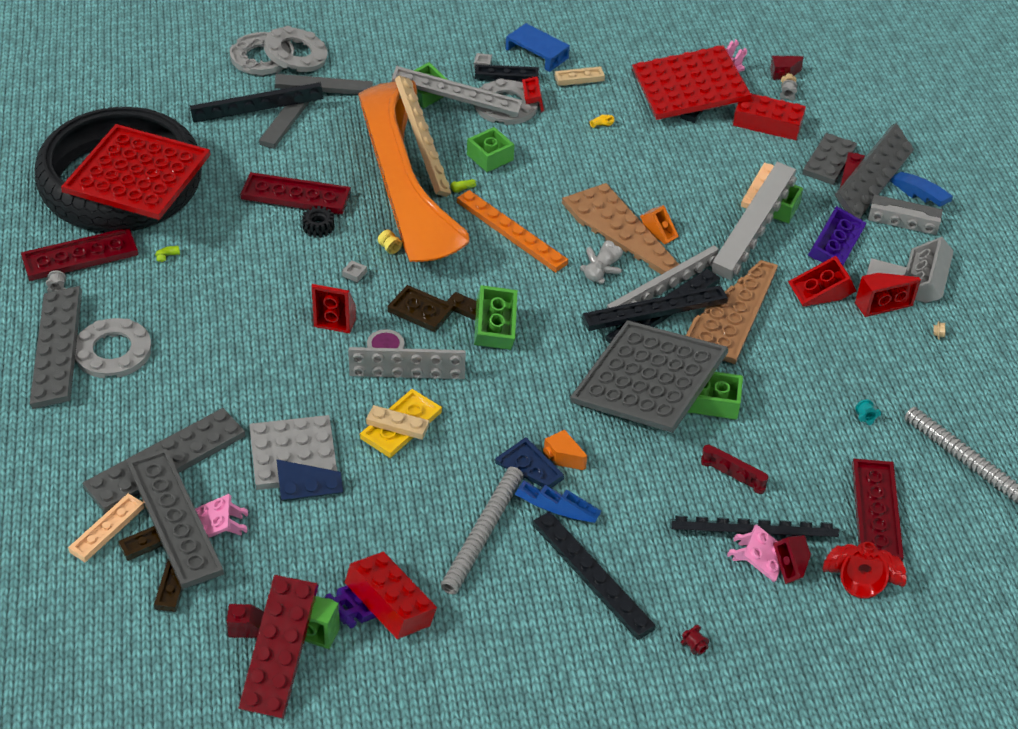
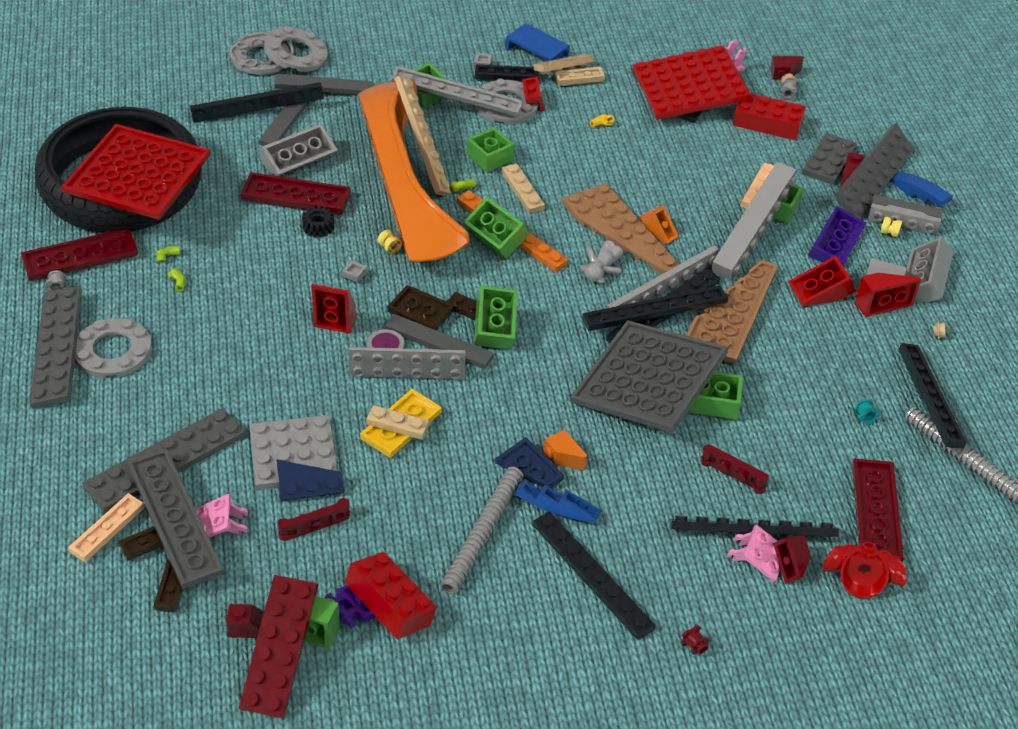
(177, 275): none -> lime arm
(297, 150): none -> light grey slope
(314, 520): none -> dark red plate
(438, 340): none -> dark grey tile
(496, 227): none -> bright green brick
(523, 188): none -> tan plate
(559, 64): none -> tan plate
(891, 226): none -> light yellow wheel
(932, 396): none -> black plate

